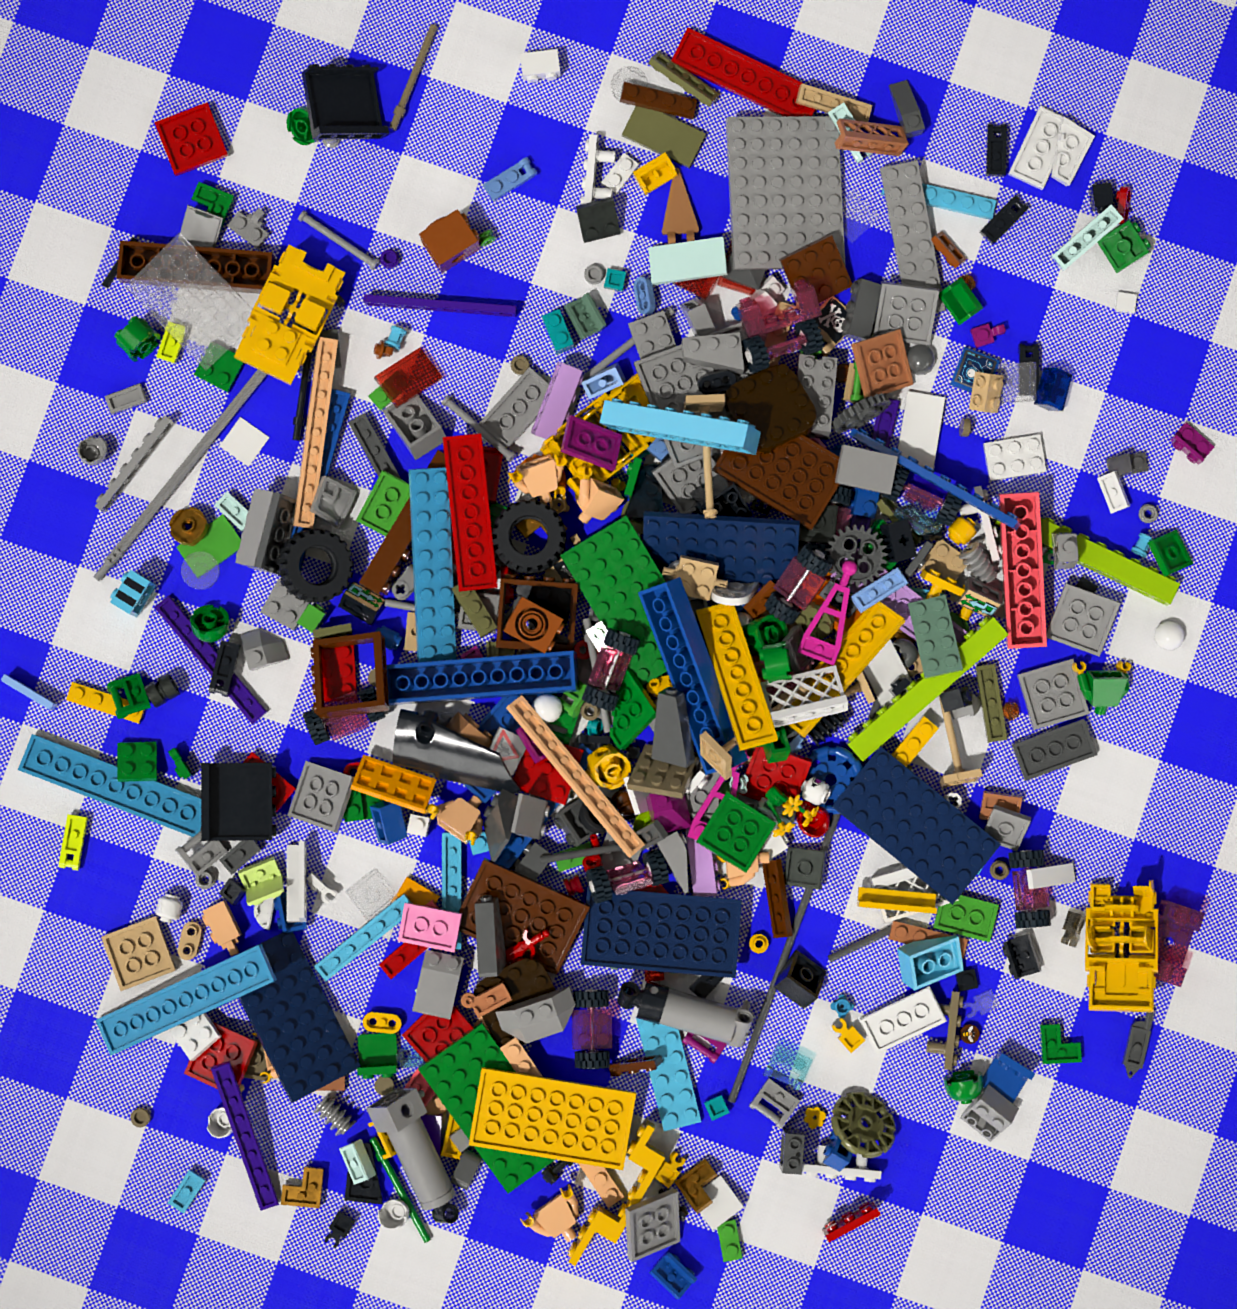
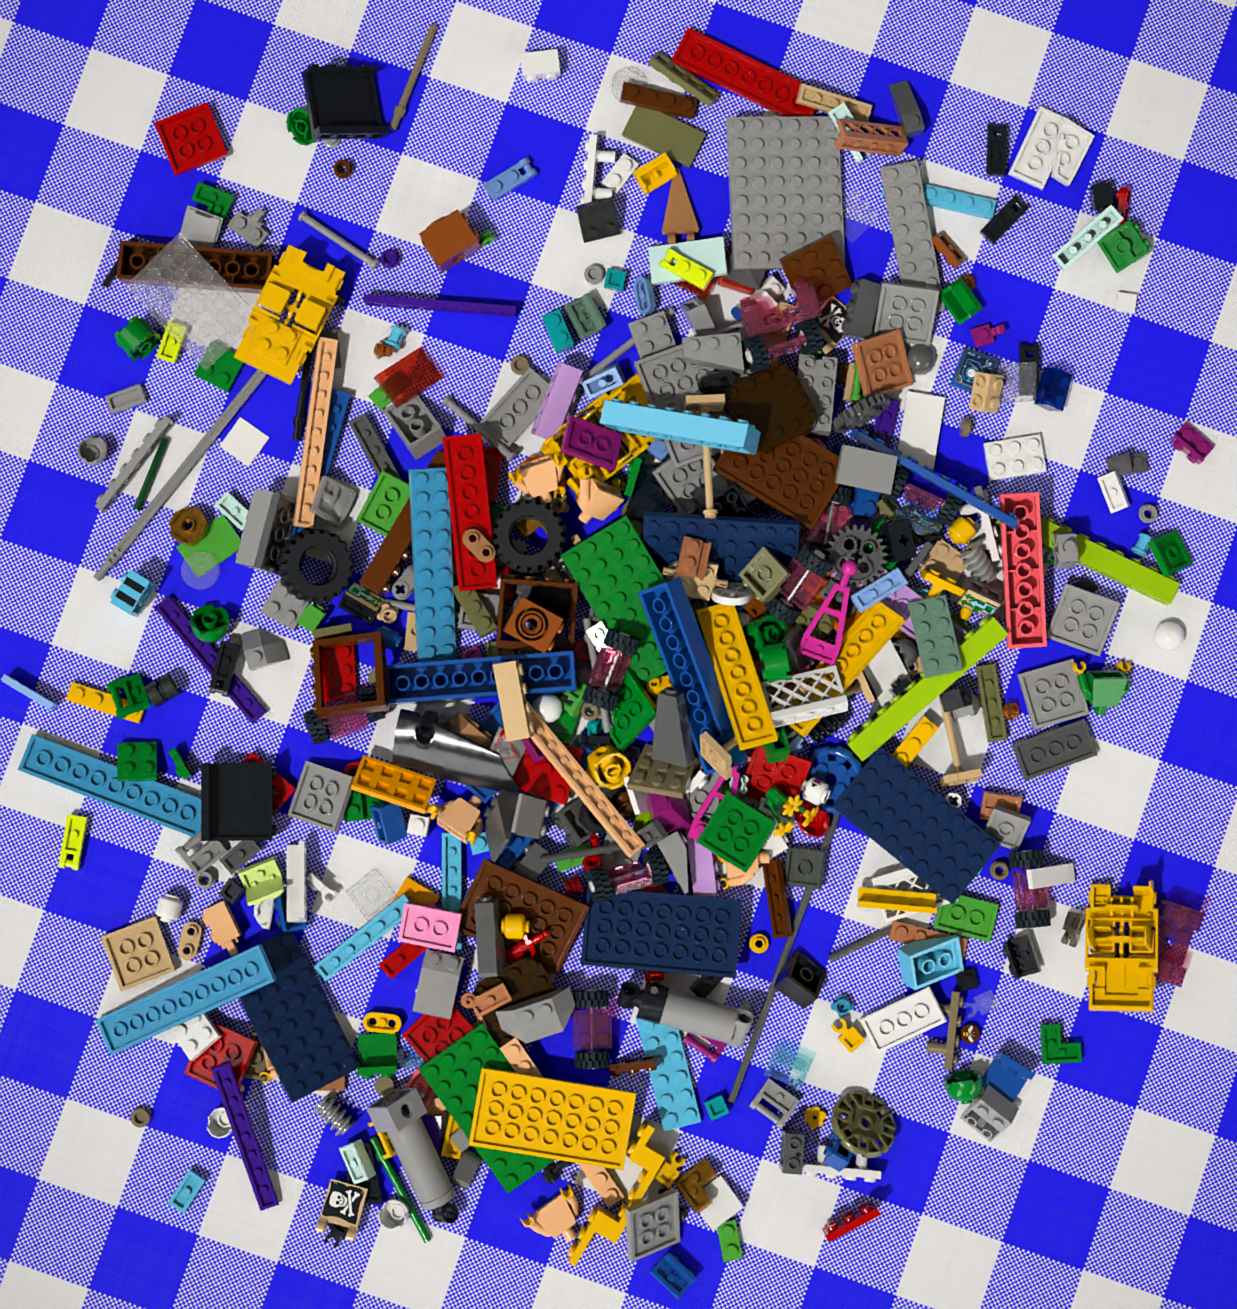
(151, 474): none -> dark green bar
(309, 1193): pearl gold plate -> none
(343, 163): none -> reddish brown plate
(343, 1207): none -> flag
(390, 618): none -> tan plate
(479, 545): none -> medium nougat plate
(512, 700): none -> tan brick
(514, 926): none -> yellow head
(686, 269): none -> neon yellow plate
(693, 558): none -> nougat plate
(764, 575): none -> olive plate
(823, 529): pearl dark grey plate -> none
(1137, 1044): dark grey plate -> none

